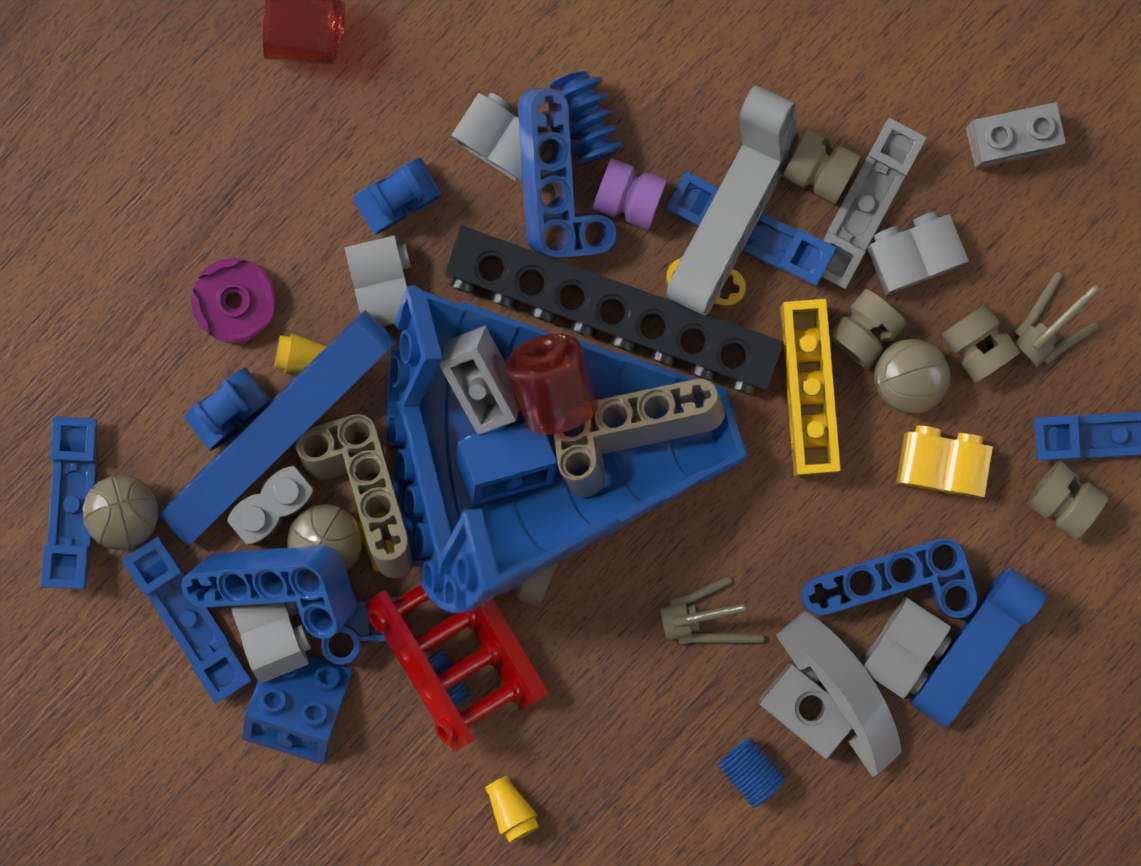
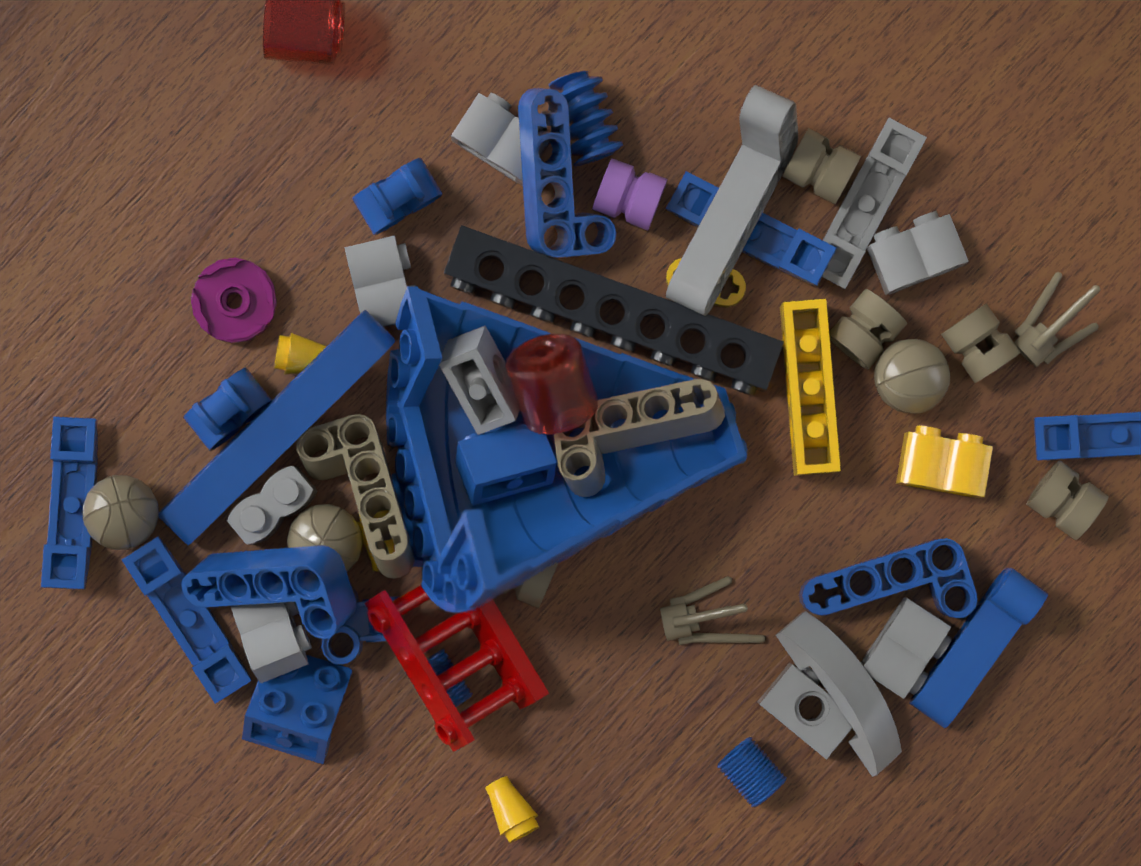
(1015, 135): light grey brick -> none

